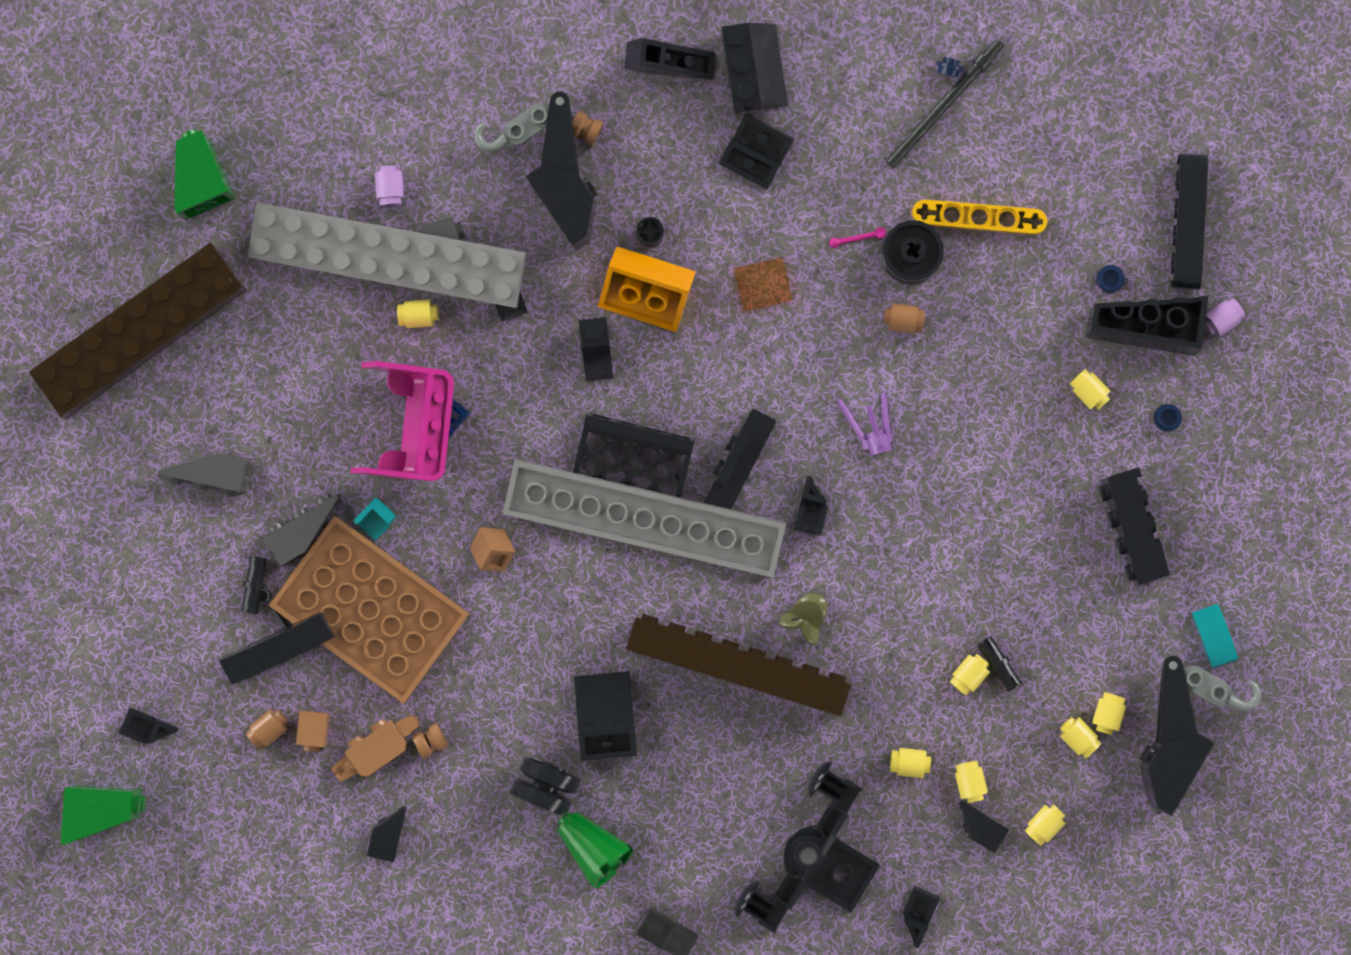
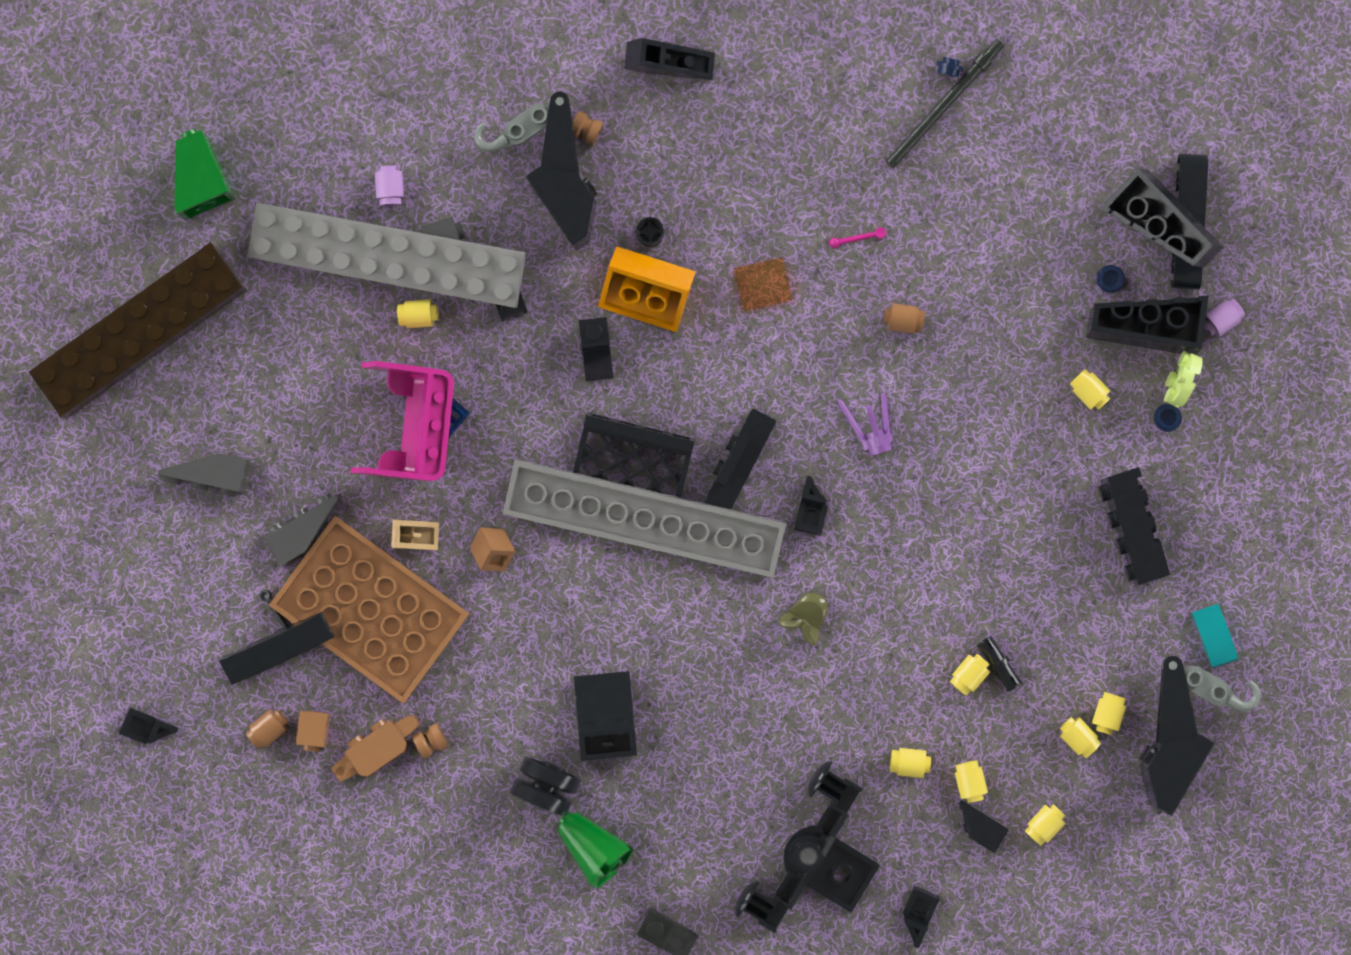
(96, 809): green slope -> none
(253, 585): black pin -> none
(375, 518): teal panel -> none
(386, 836): black slope -> none
(415, 535): none -> tan slope
(738, 666): dark brown brick -> none
(753, 66): black slope -> none
(756, 151): black slope -> none
(914, 236): black wheel -> none
(992, 211): yellow beam -> none
(1160, 217): none -> black wedge
(1181, 381): none -> yellowish green plate

